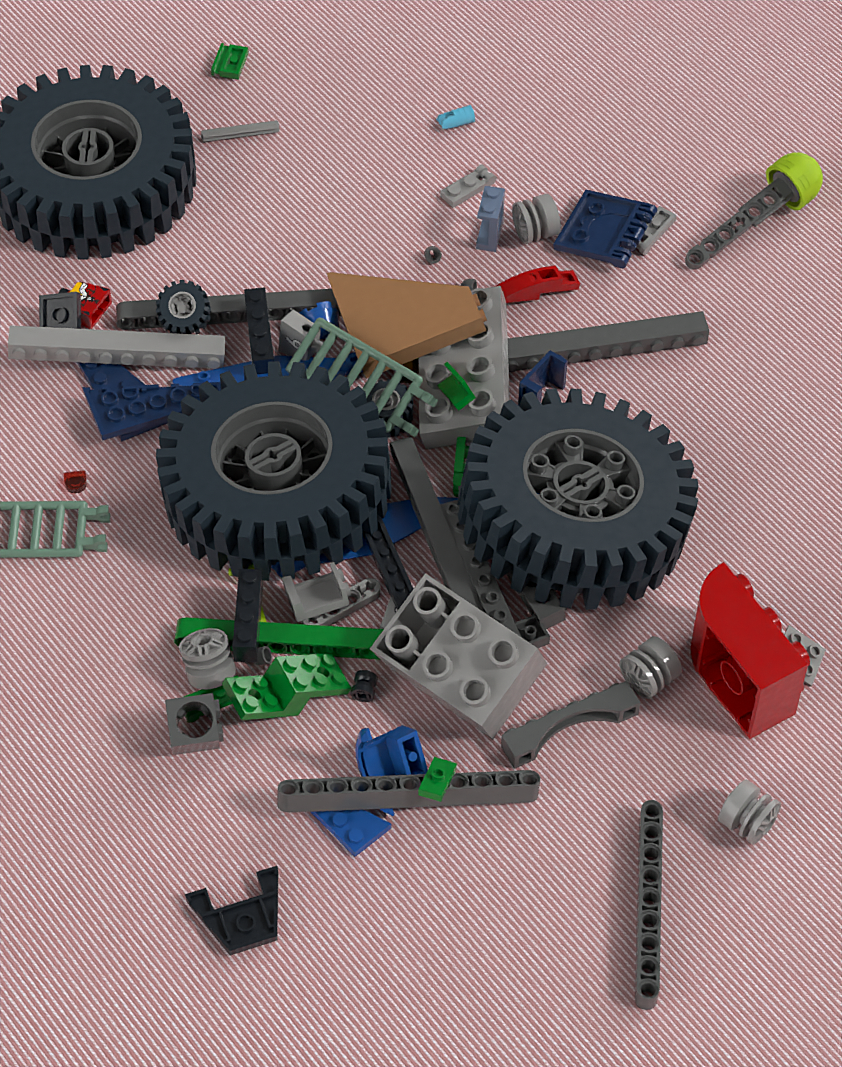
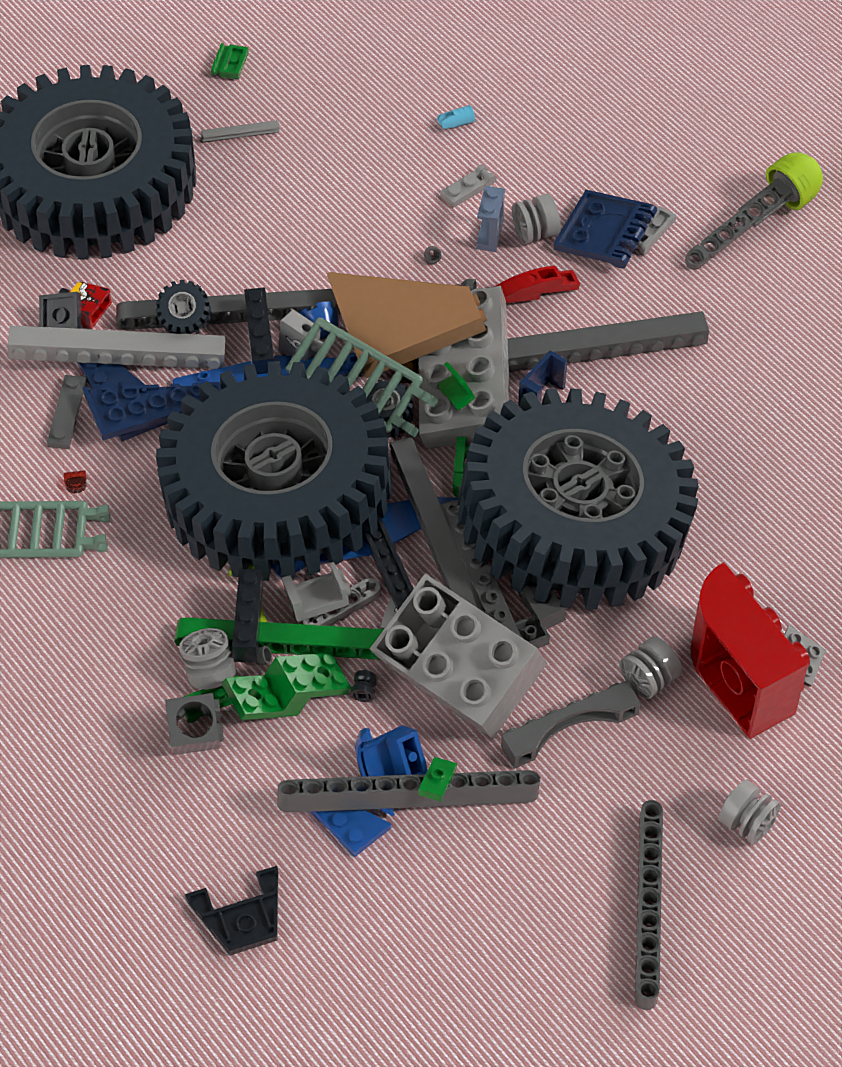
(66, 412): none -> dark grey plate

